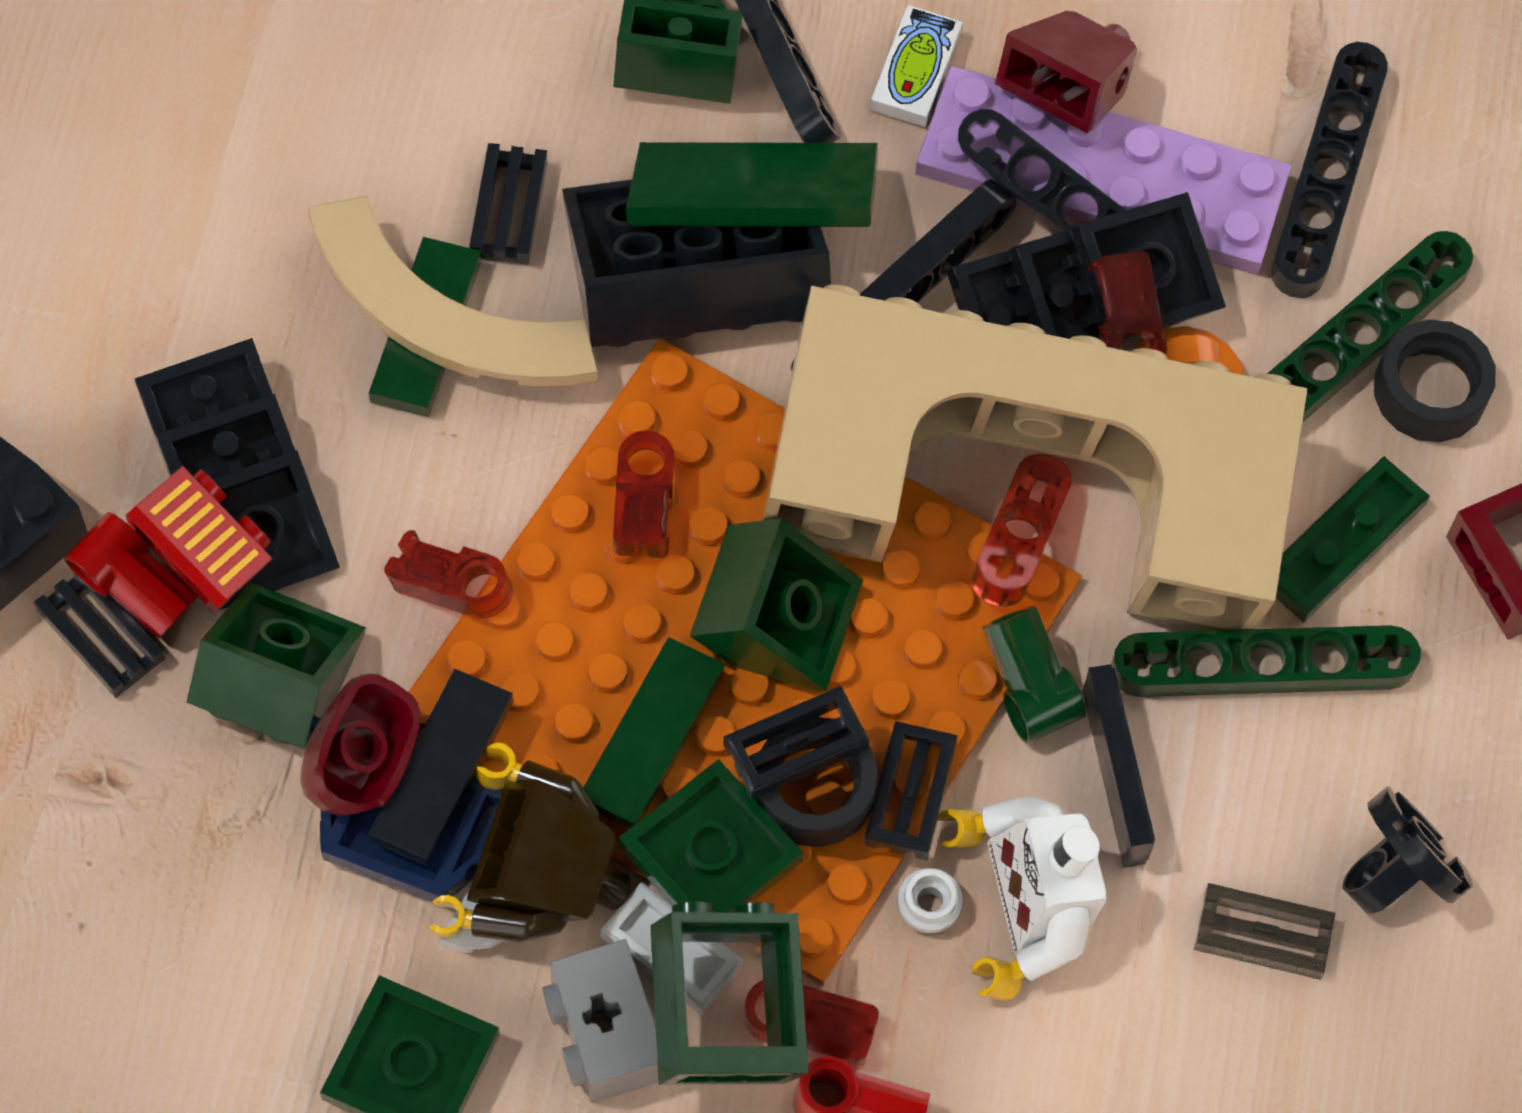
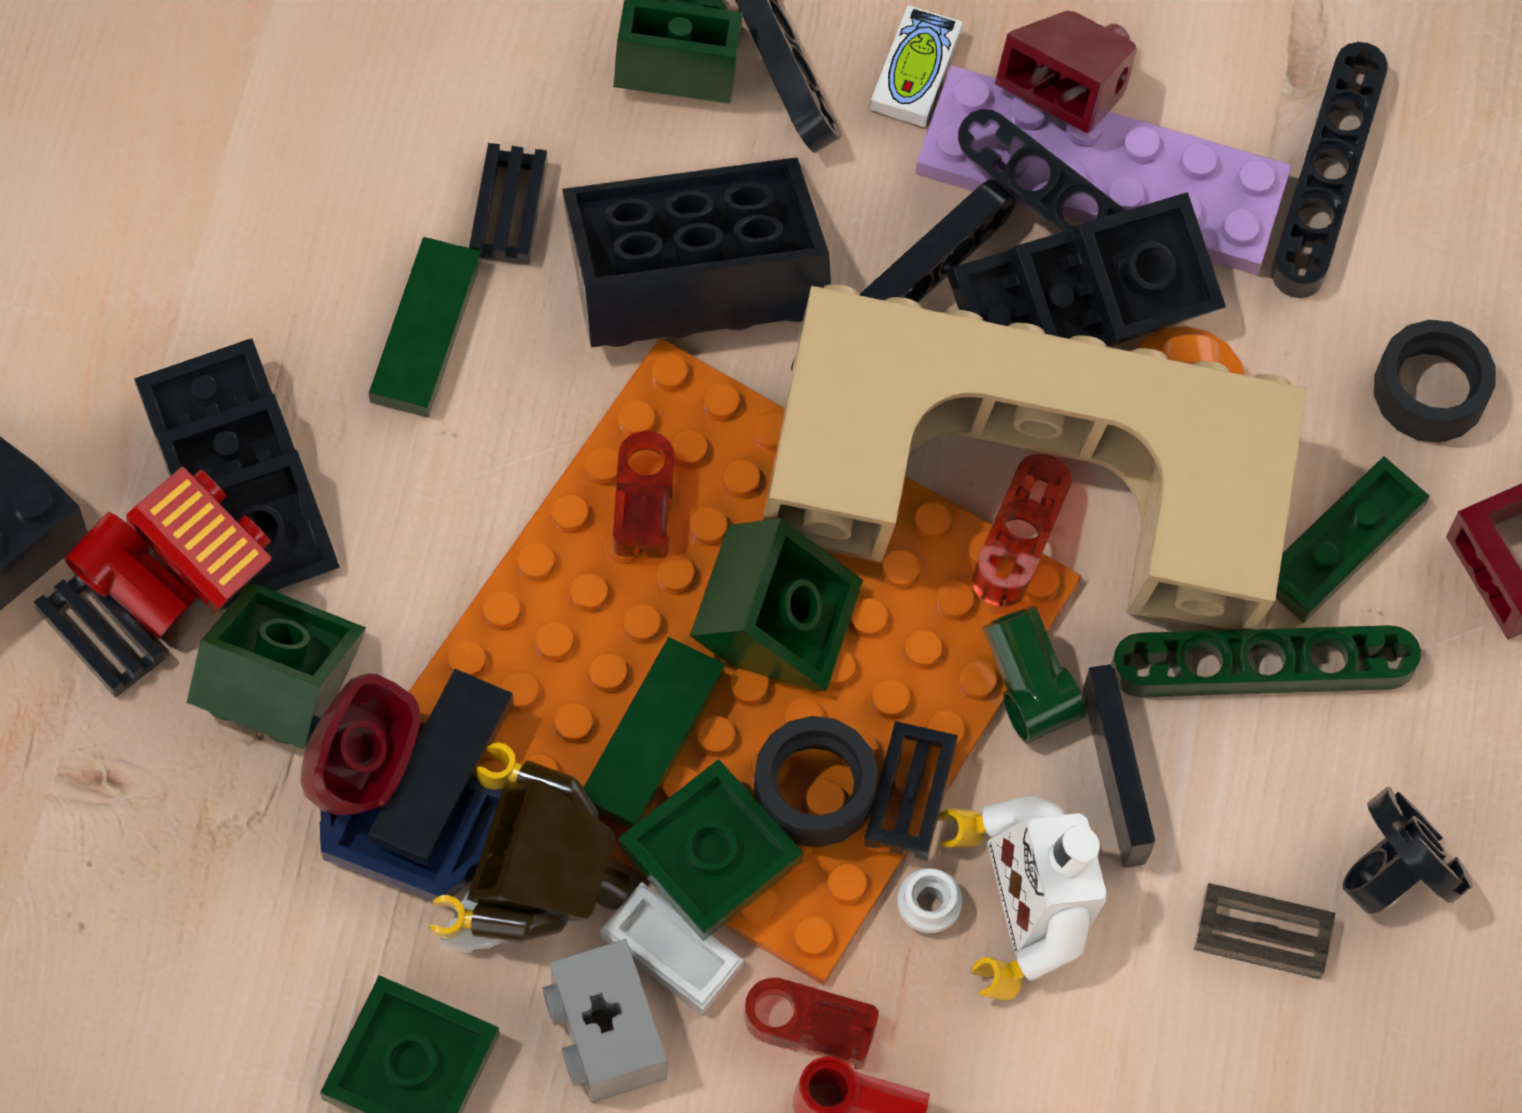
(436, 325): tan tile -> none
(443, 576): clear red piece -> none
(753, 184): dark green tile -> none
(786, 1047): dark green window -> none
(806, 764): black tile -> none
(1129, 299): clear red piece -> none
(1377, 310): dark green beam -> none

